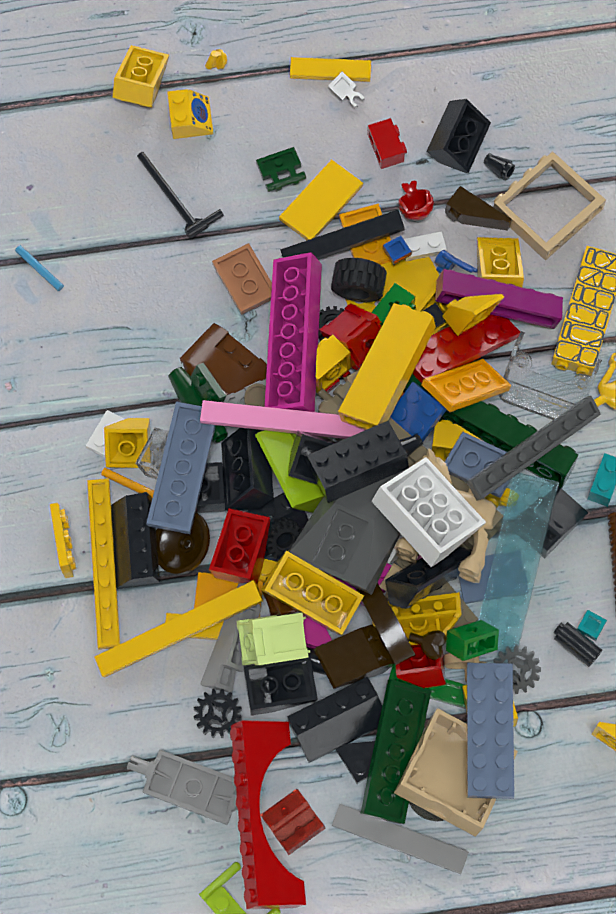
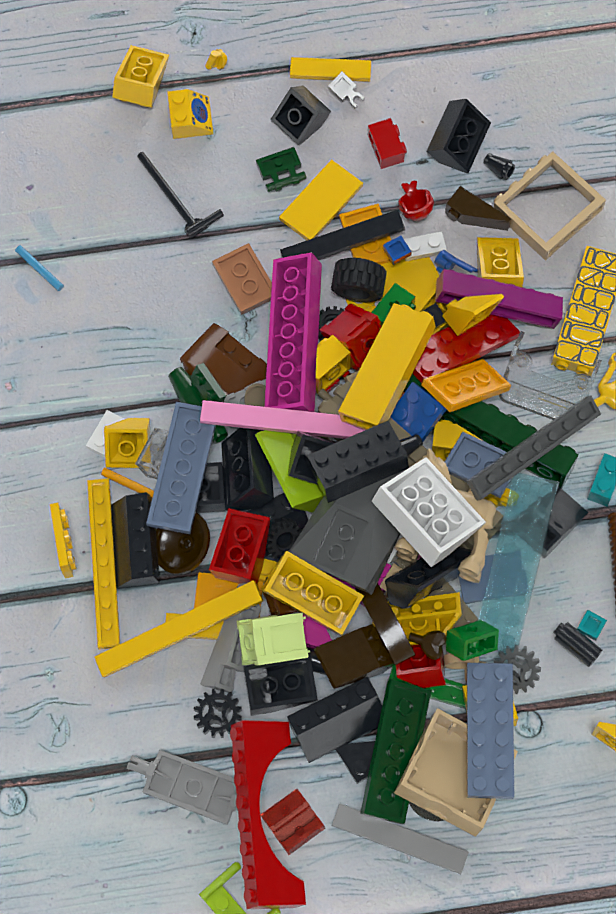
(300, 114): none -> black slope

